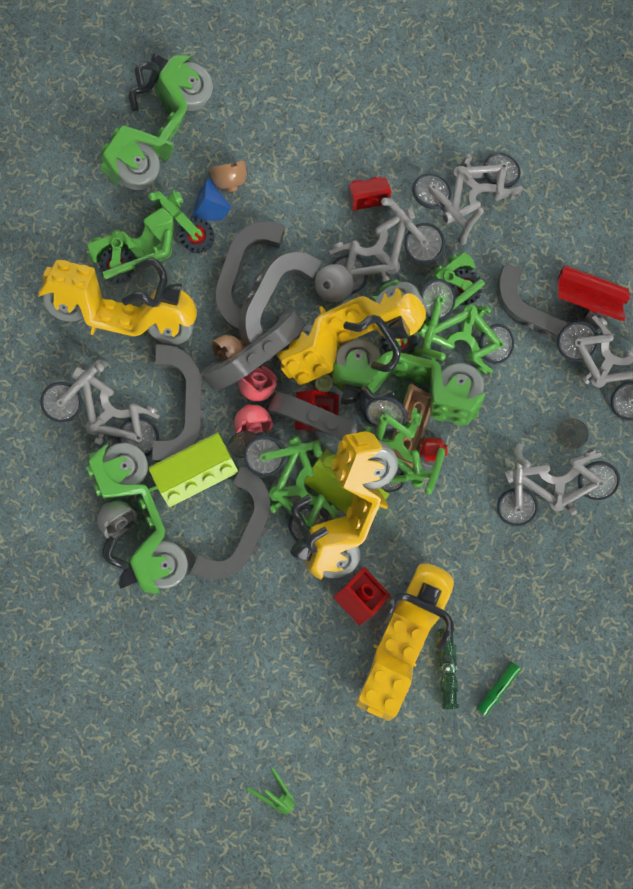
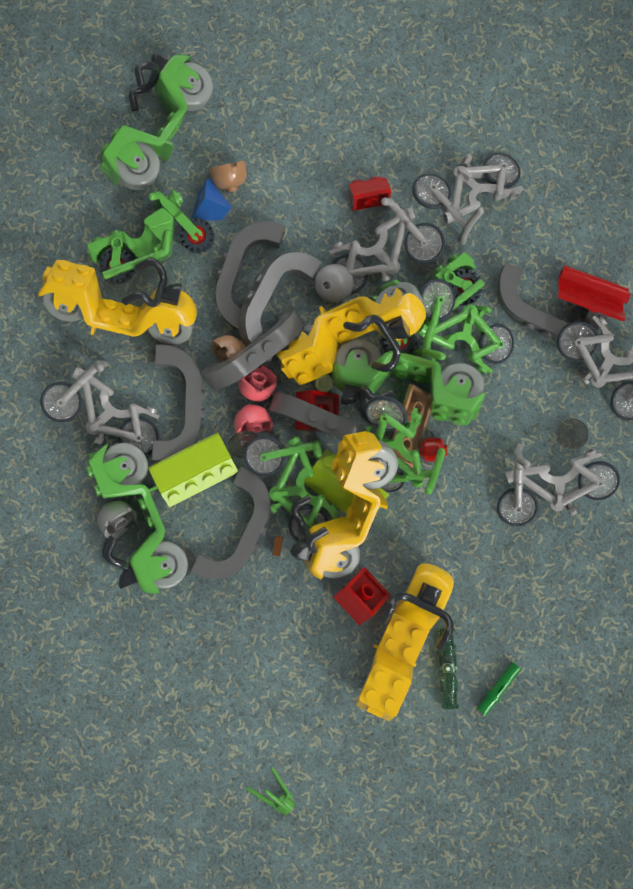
(277, 545): none -> reddish brown tile

